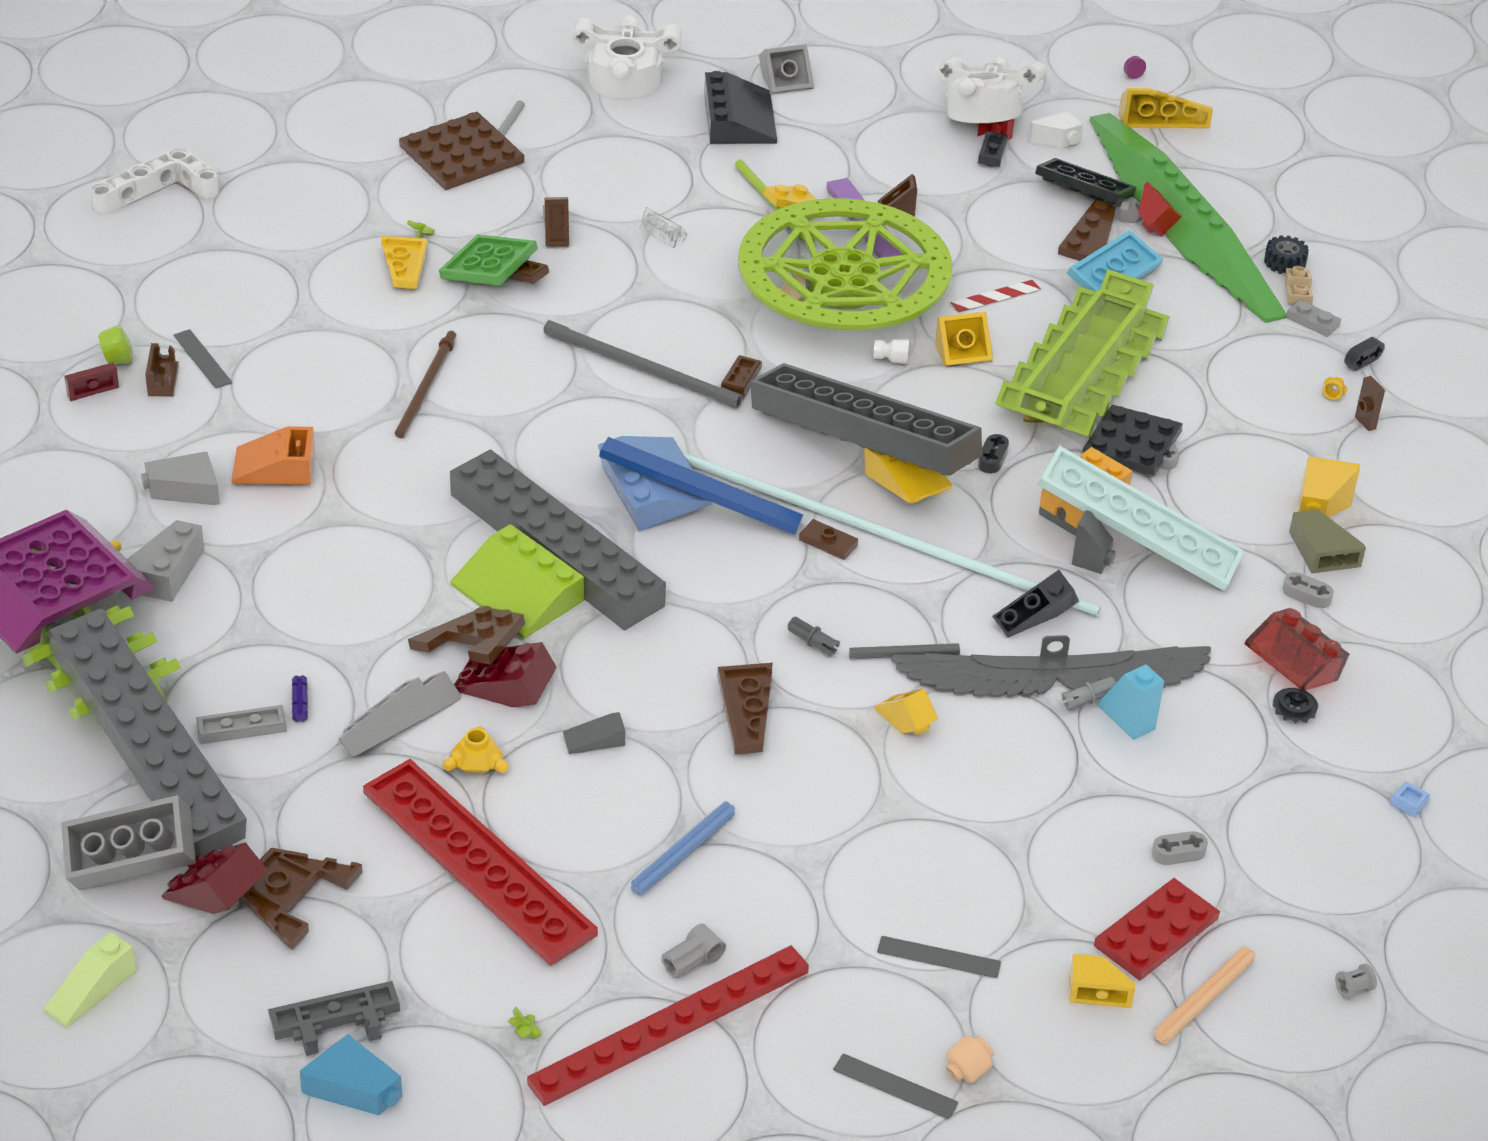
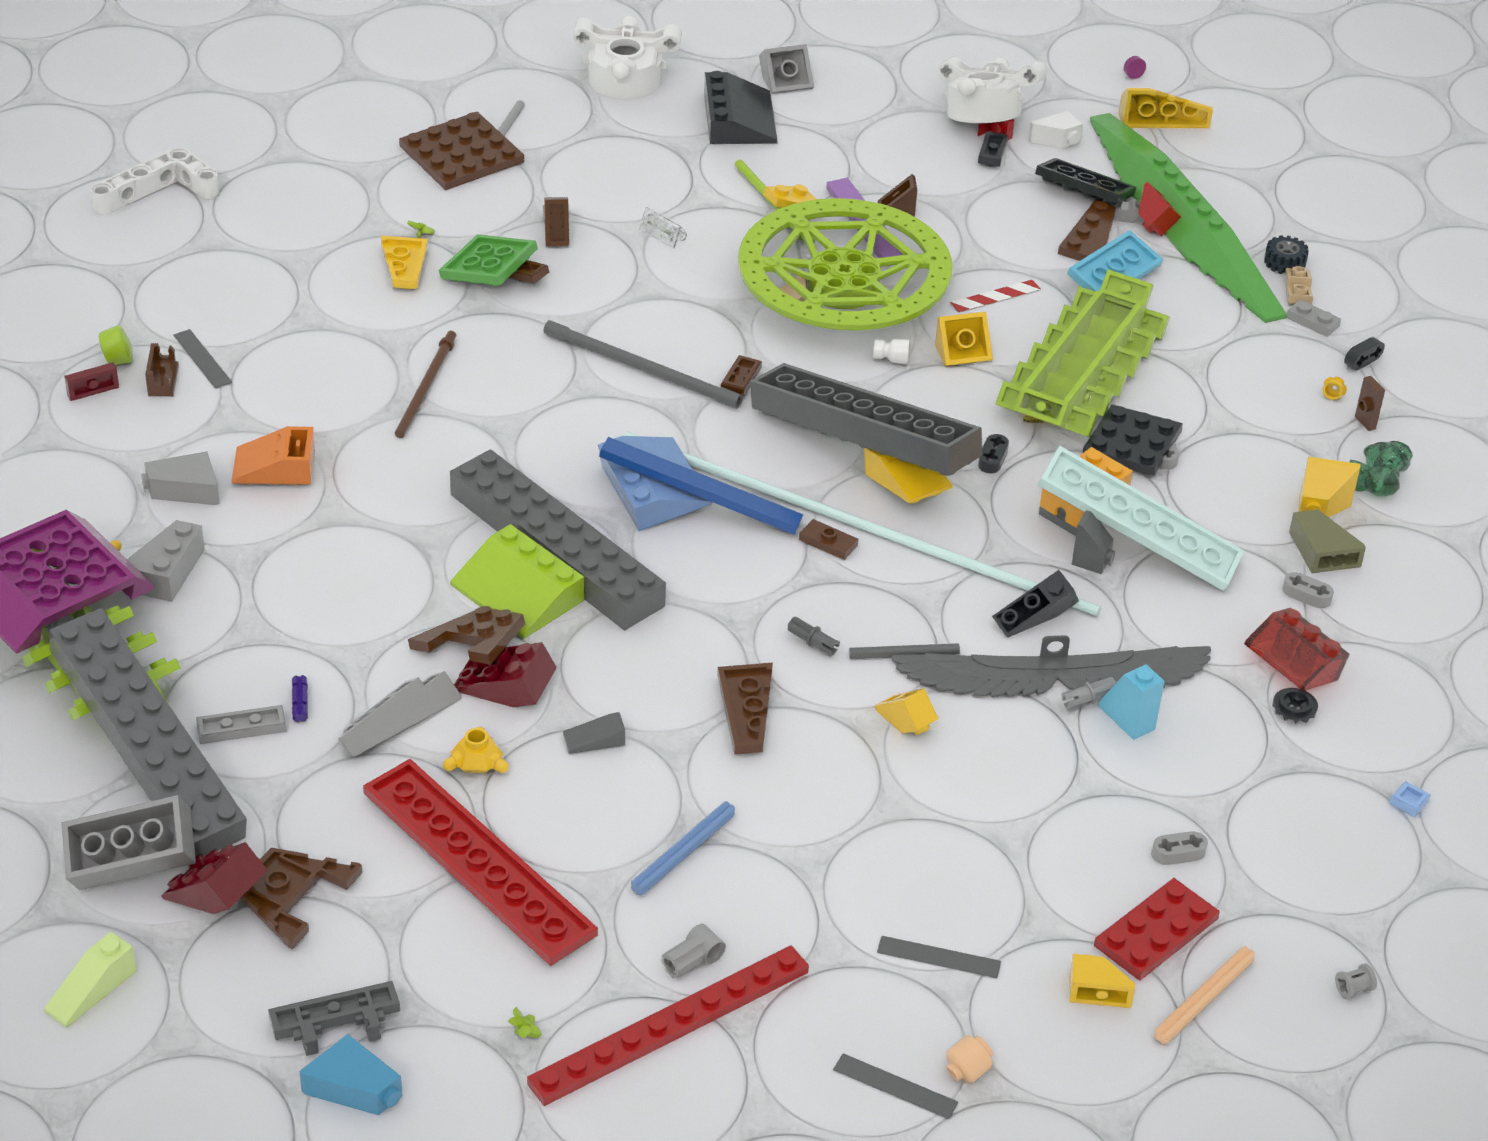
(1383, 467): none -> clear green animal

